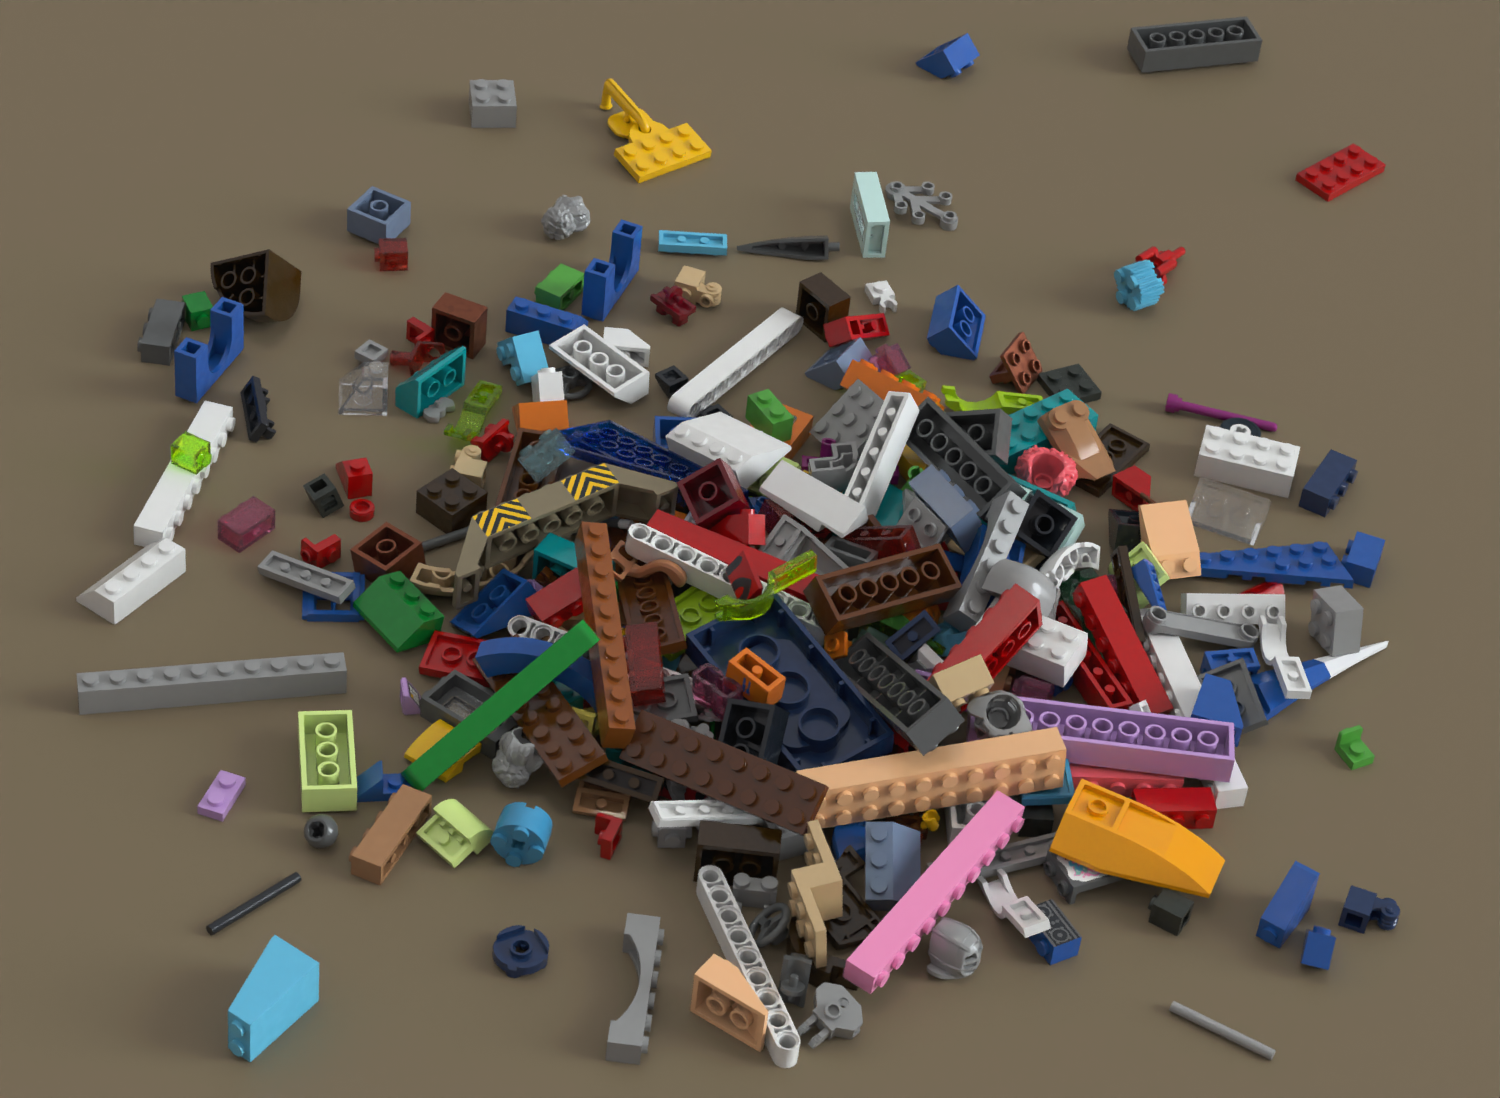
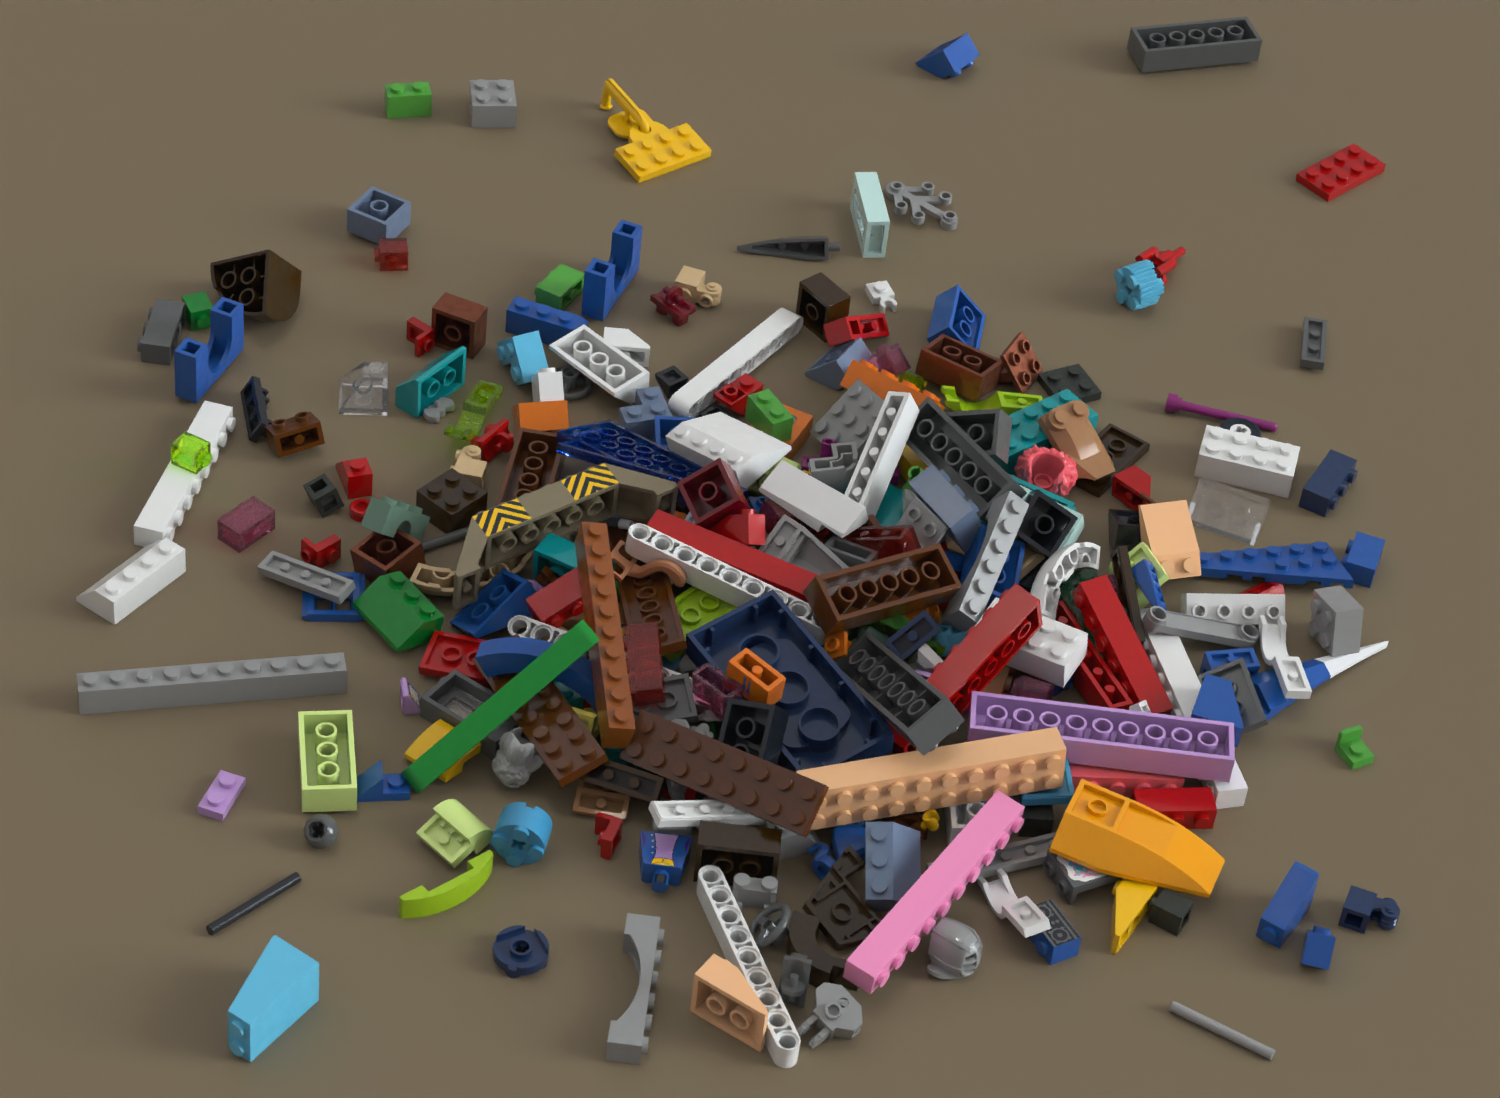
(294, 434): none -> reddish brown brick
(371, 352): light grey plate -> none
(389, 514): none -> sand green arch
(390, 834): medium nougat brick -> none
(407, 100): none -> bright green brick
(417, 356): clear red bracket -> none
(422, 903): none -> lime slope
(546, 454): clear light blue bracket -> none
(565, 217): light grey hair -> none
(640, 417): none -> sand blue brick
(663, 859): none -> blue torso
(692, 242): medium azure plate -> none
(736, 393): none -> red slope
(744, 577): red slope -> none
(778, 579): clear neon green piece -> none
(815, 894): tan bracket -> none
(959, 365): none -> copper brick
(964, 681): tan brick -> none
(998, 715): light grey piece -> none
(1008, 572): light grey brick -> none
(1128, 909): none -> yellow slope
(1313, 343): none -> dark grey plate

